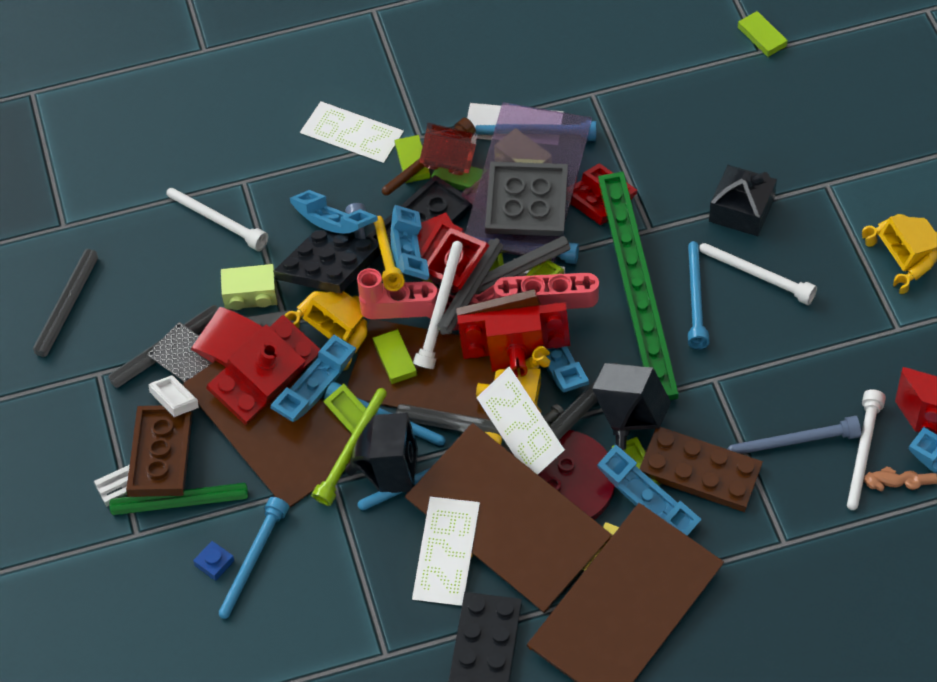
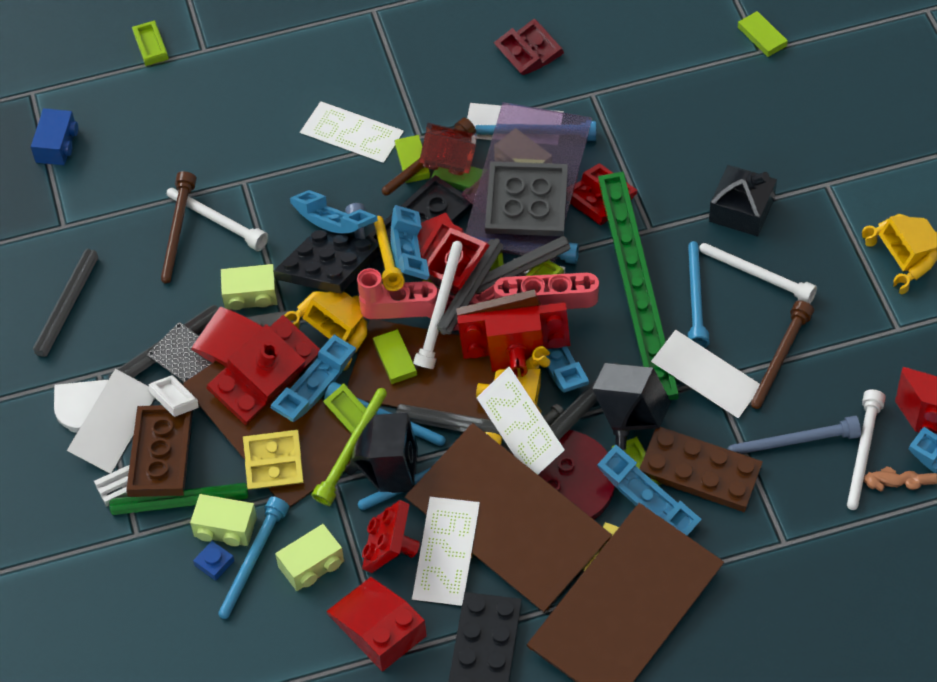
(54, 136): none -> blue brick
(75, 402): none -> white tile
(111, 421): none -> white sticker
(150, 43): none -> lime tile
(185, 184): none -> reddish brown piece
(223, 520): none -> yellowish green brick
(273, 459): none -> light yellow slope
(310, 557): none -> yellowish green brick
(379, 622): none -> red slope
(387, 537): none -> red plate
(529, 47): none -> dark red slope
(706, 373): none -> white sticker
(800, 314): none -> reddish brown piece

